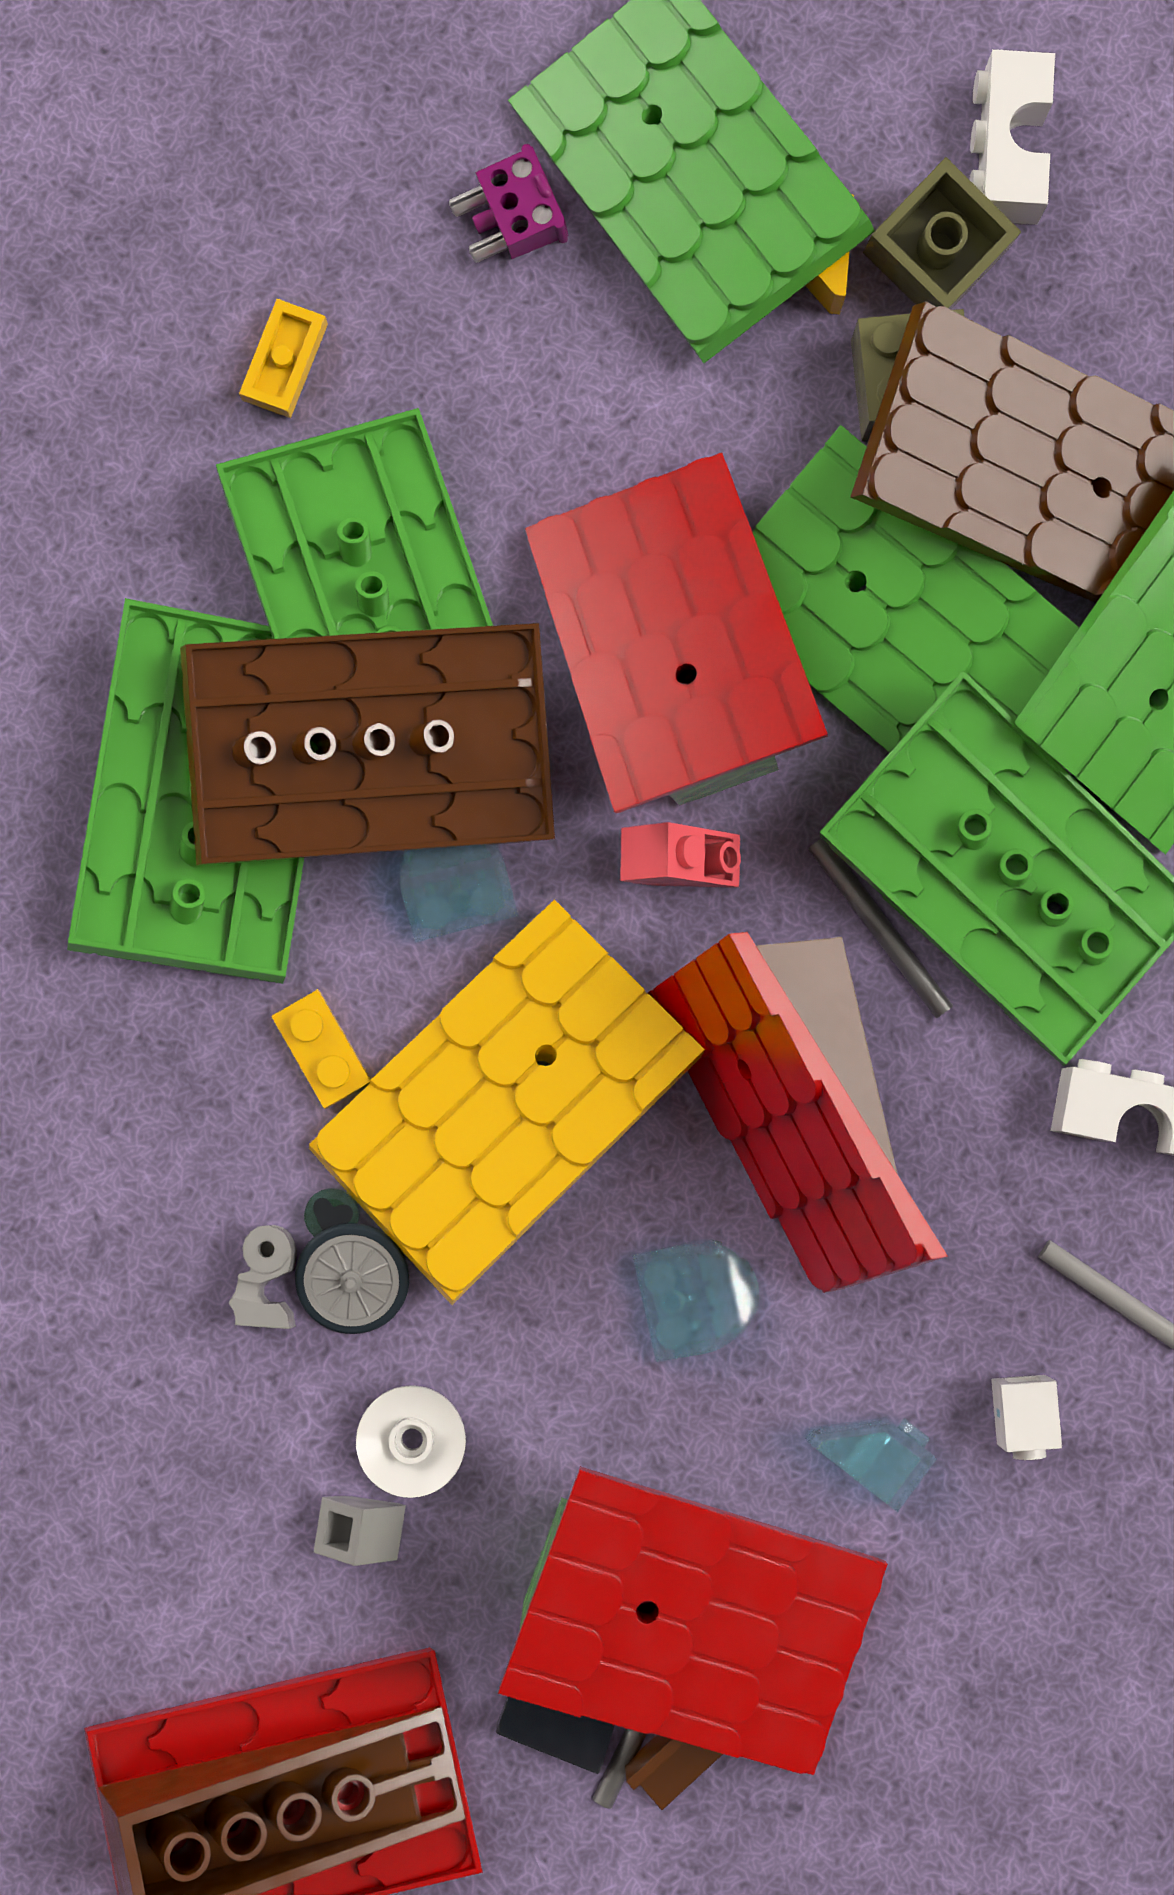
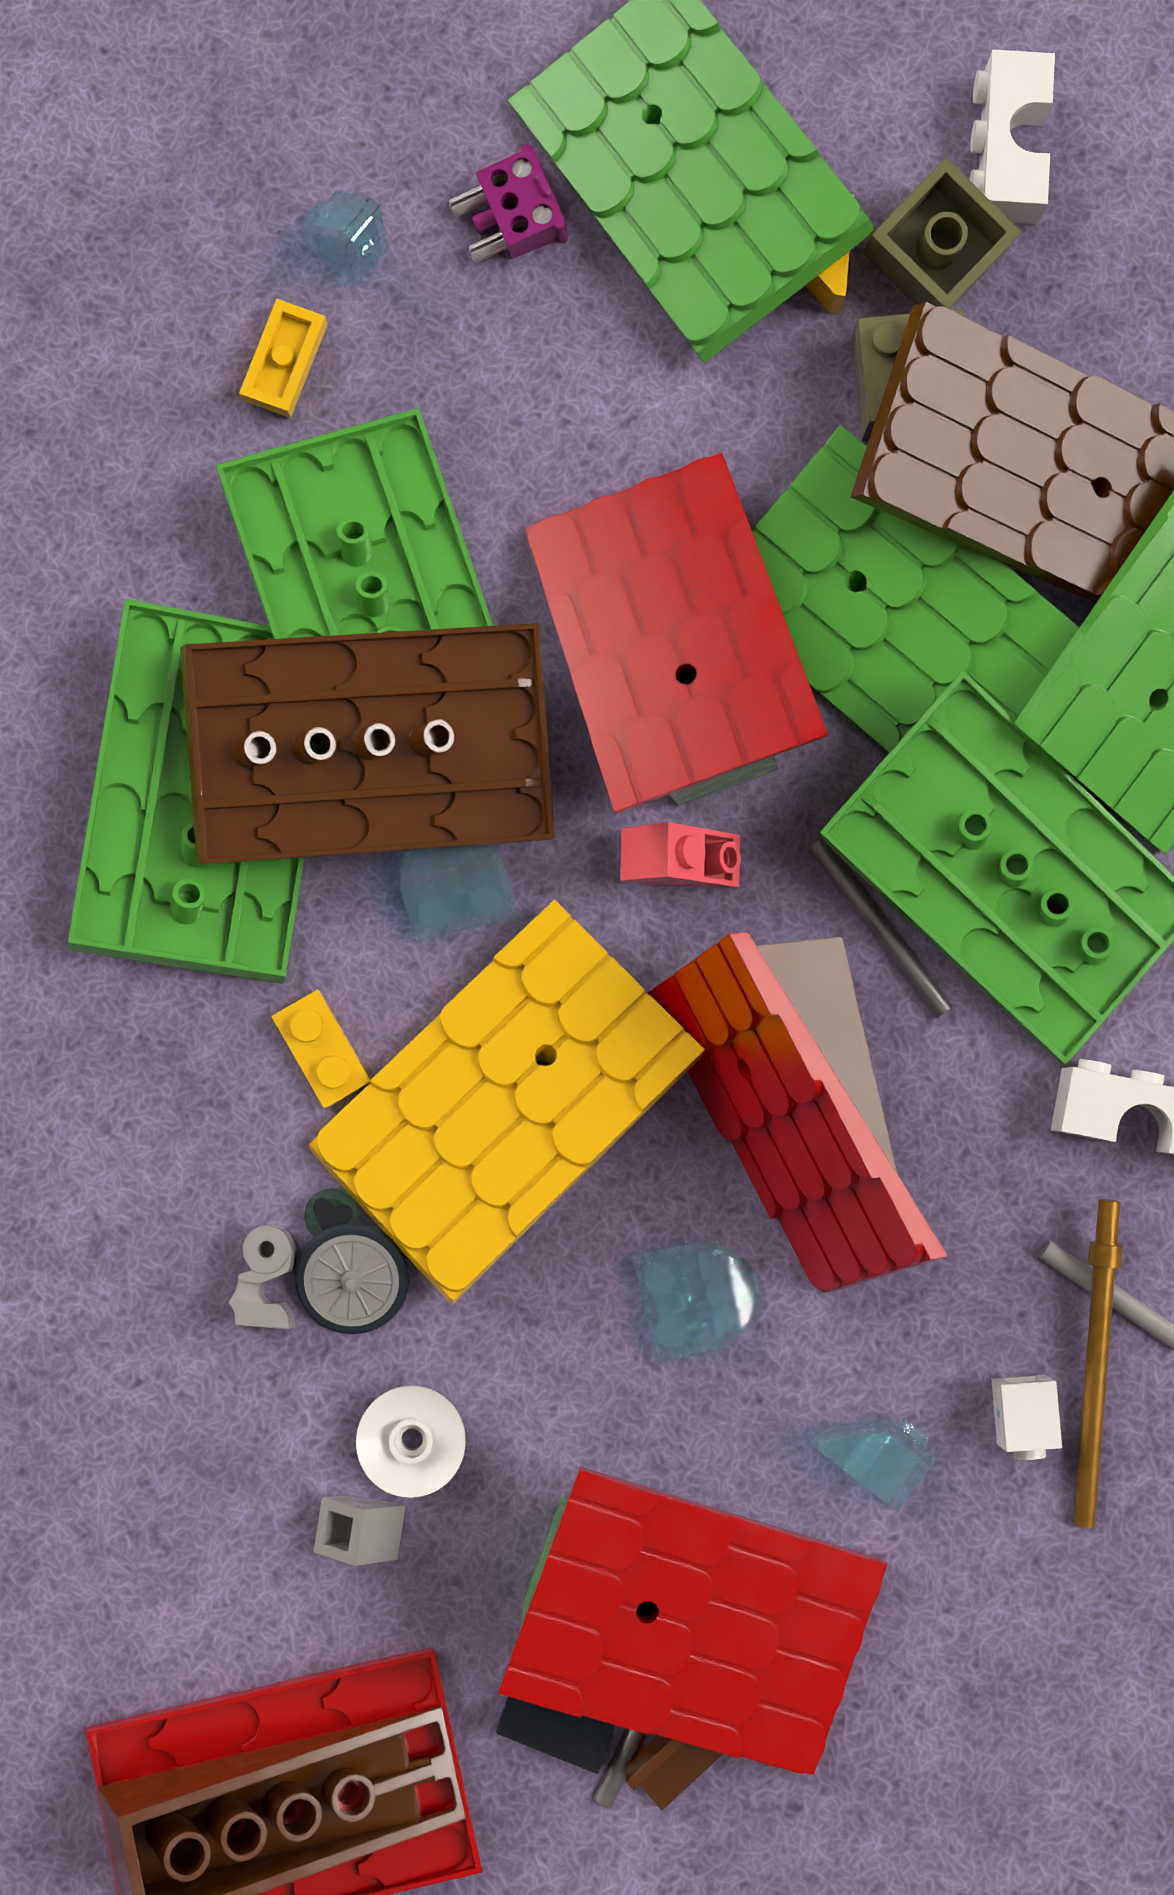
(347, 234): none -> clear light blue slope
(1105, 1257): none -> pearl gold bar

